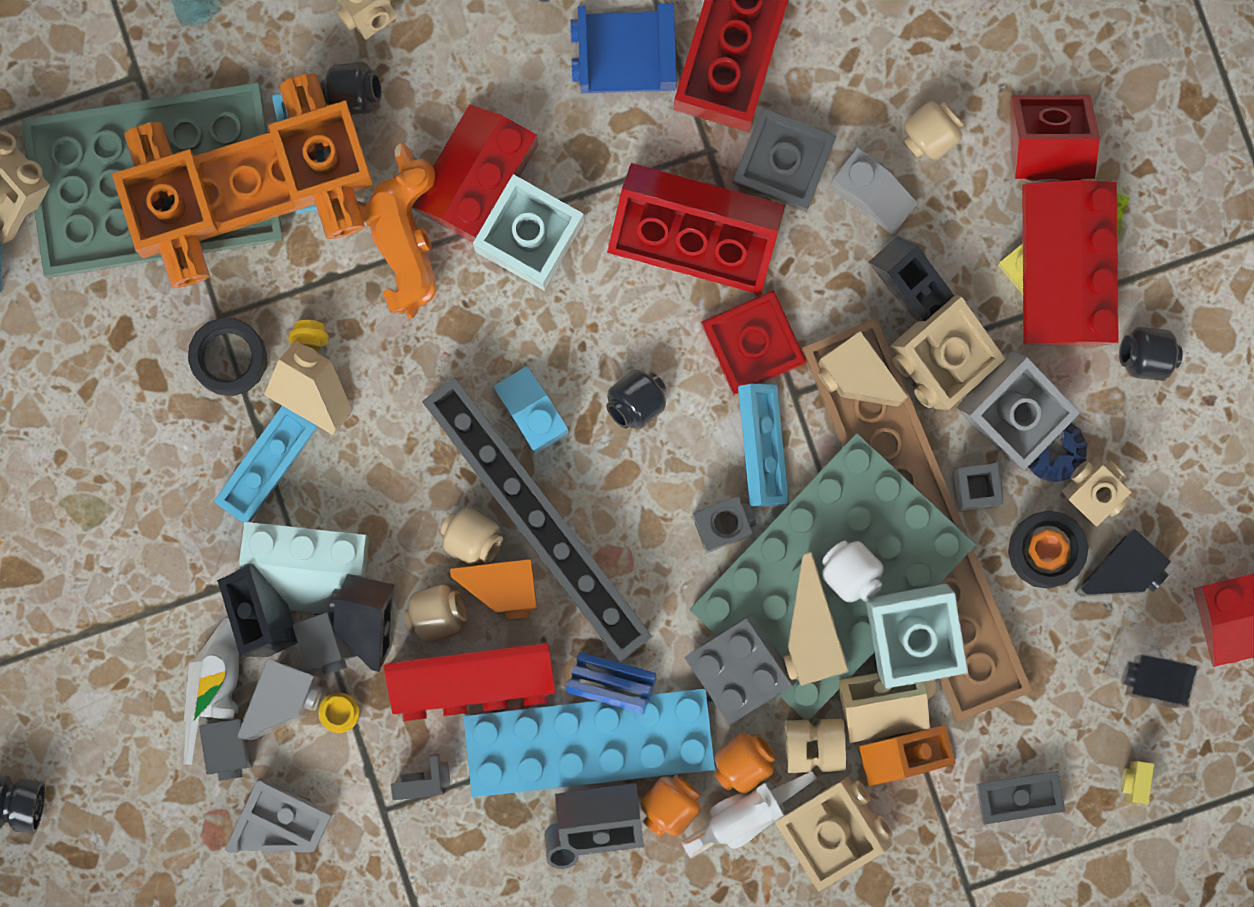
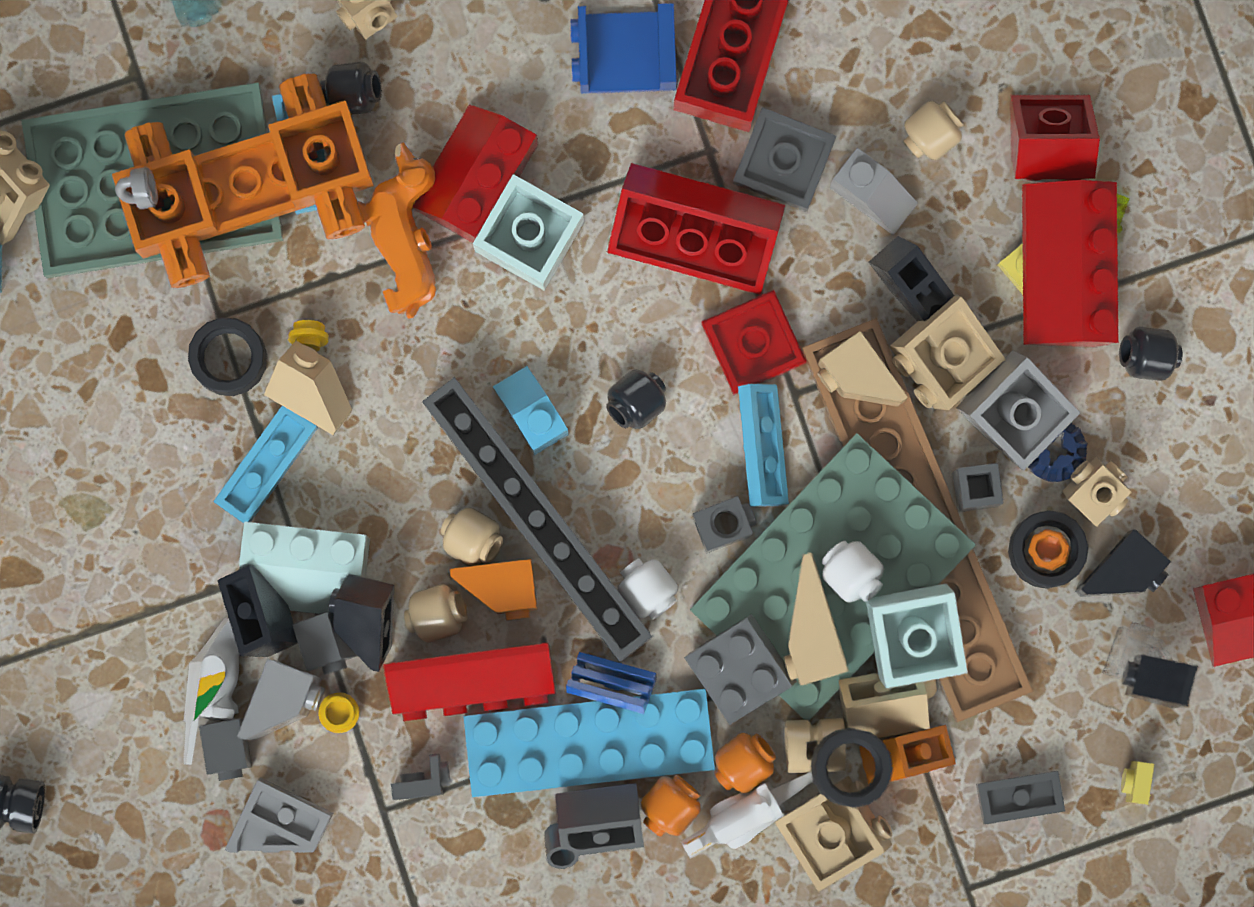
(142, 186): none -> light grey tile
(647, 588): none -> white head
(882, 763): none -> black tyre

